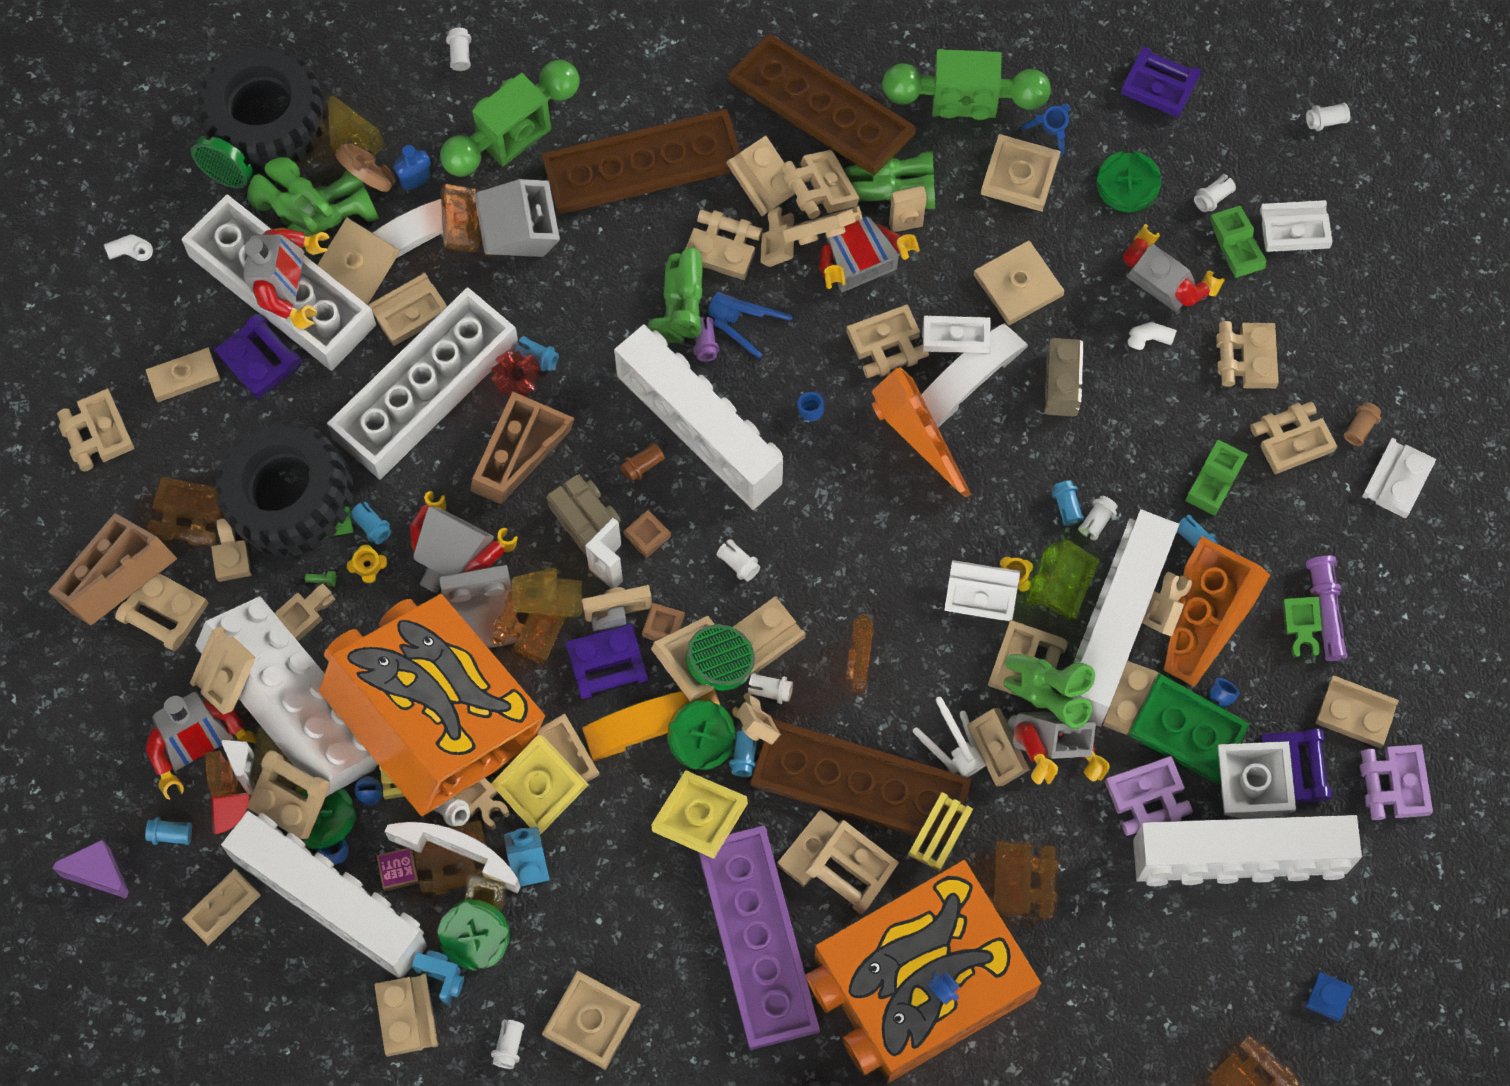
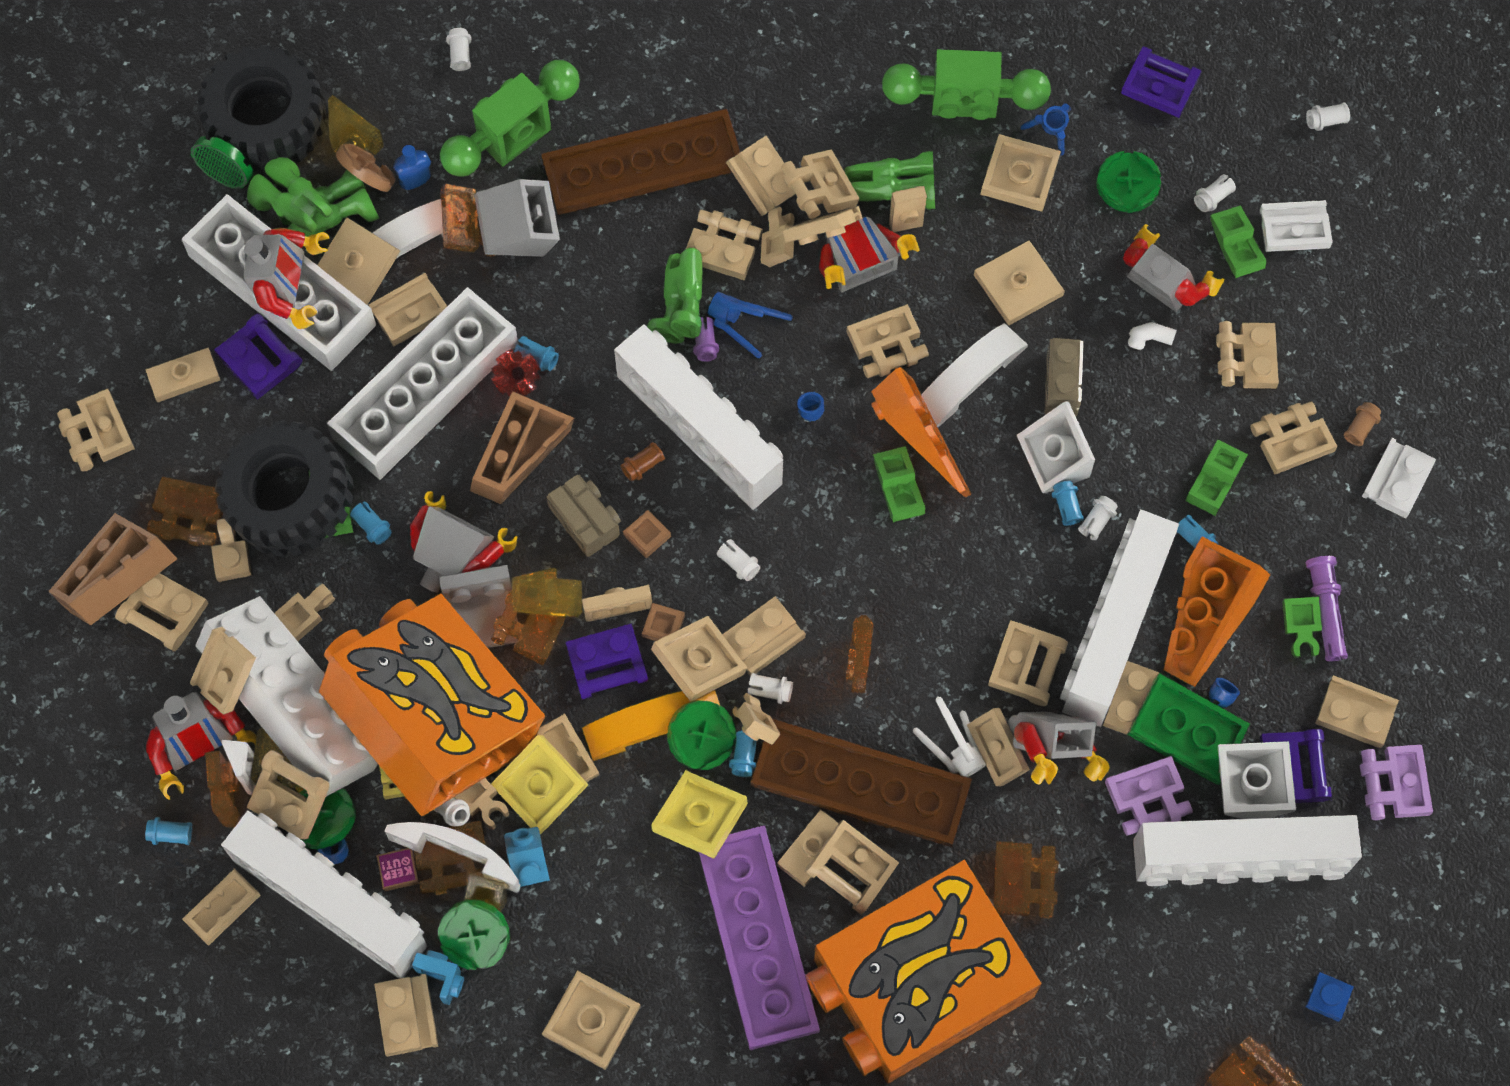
(94, 868): medium lavender slope -> none
(131, 246): white arm -> none
(228, 811): red tile -> none
(330, 578): bright green piece -> none
(366, 554): yellow plate -> none
(368, 797): blue hinge -> none
(508, 1044): white pin -> none
(602, 555): white panel -> none
(615, 619): light grey tile -> none
(720, 657): tile -> none
(822, 104): reddish brown plate -> none
(899, 484): none -> bright green slope
(943, 986): blue plate -> none
(954, 806): light yellow tile -> none
(956, 334): white panel -> none
(982, 590): white plate -> none
(1024, 566): yellow plate -> none
(1036, 683): bright green piece -> none
(1057, 448): none -> white slope
(1063, 578): clear neon green bracket -> none
(1164, 607): tan plate -> none

